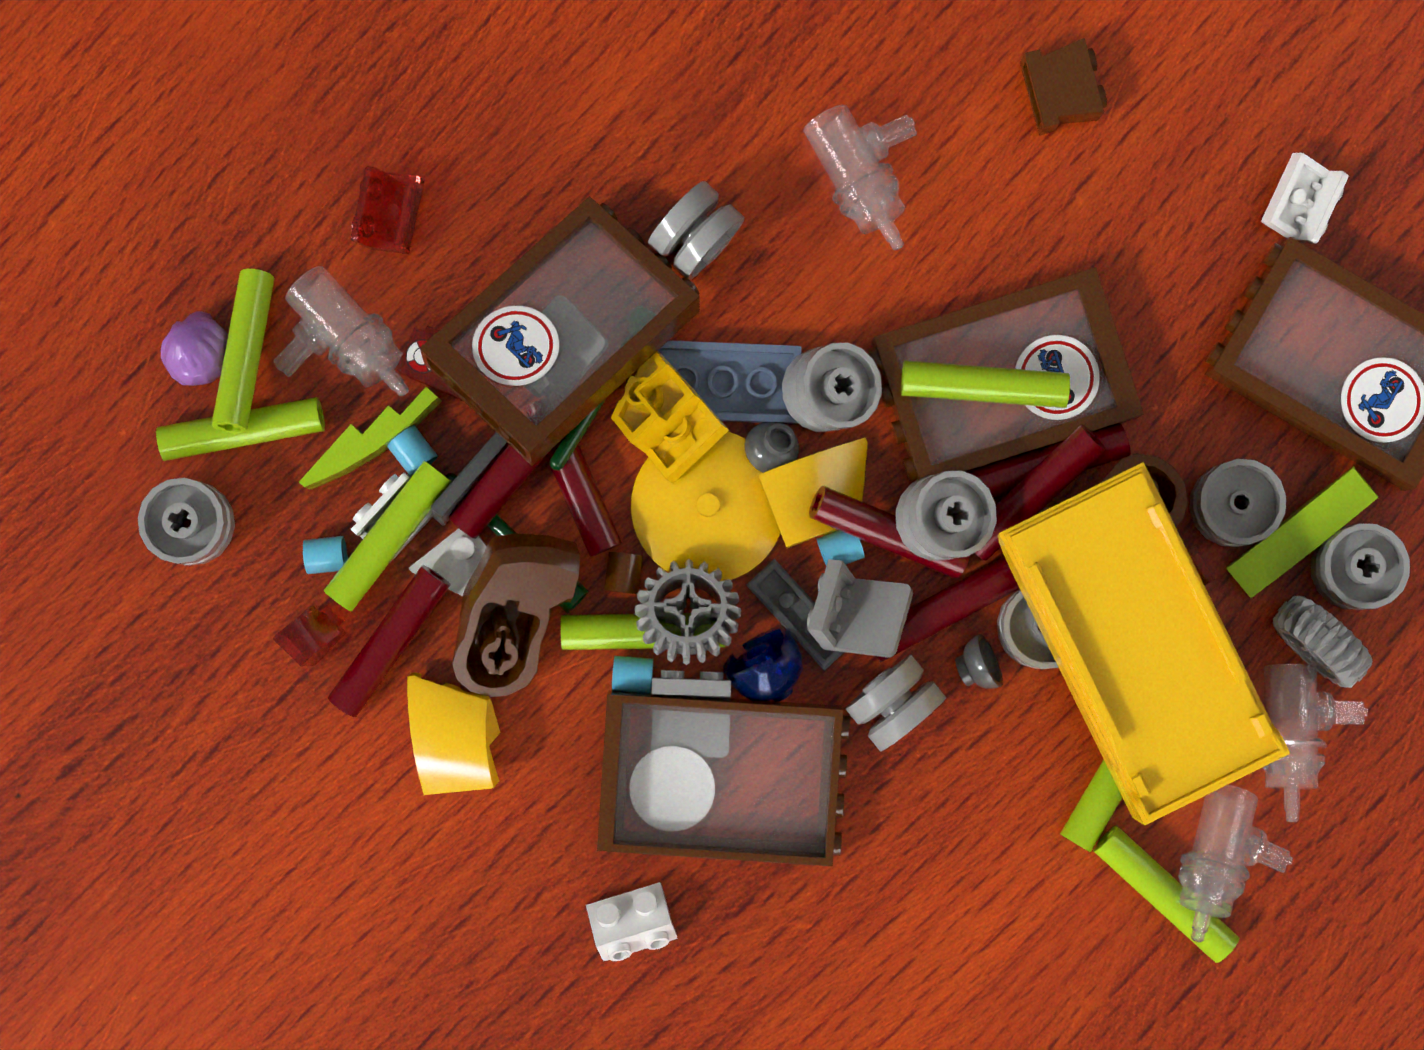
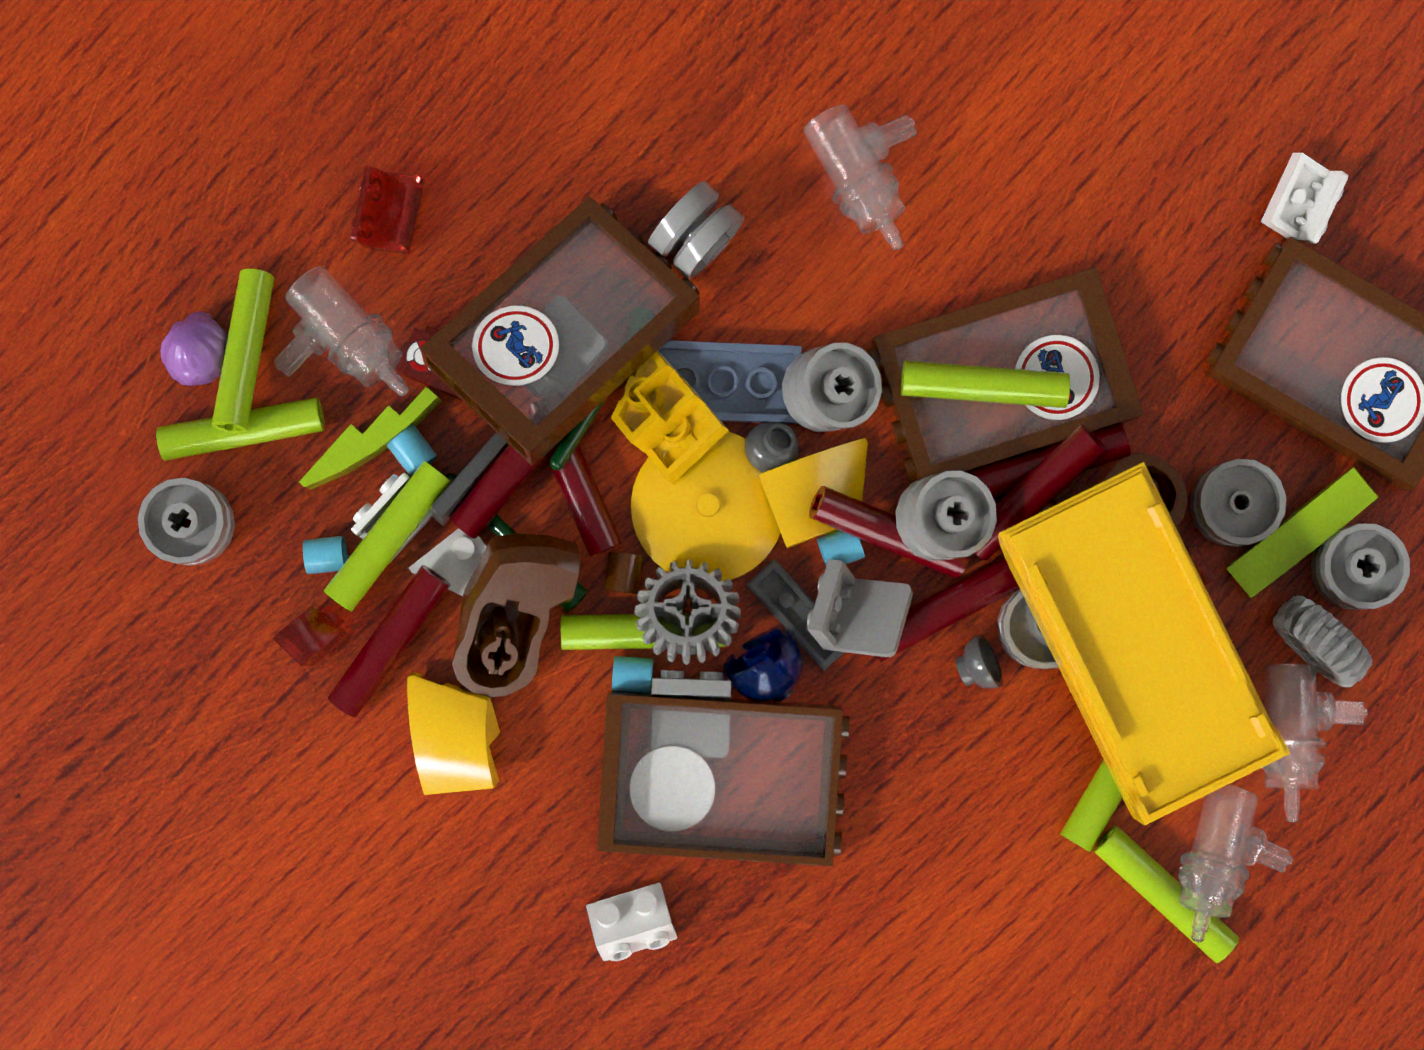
(898, 706): light grey wheel -> none
(1063, 86): reddish brown hips -> none

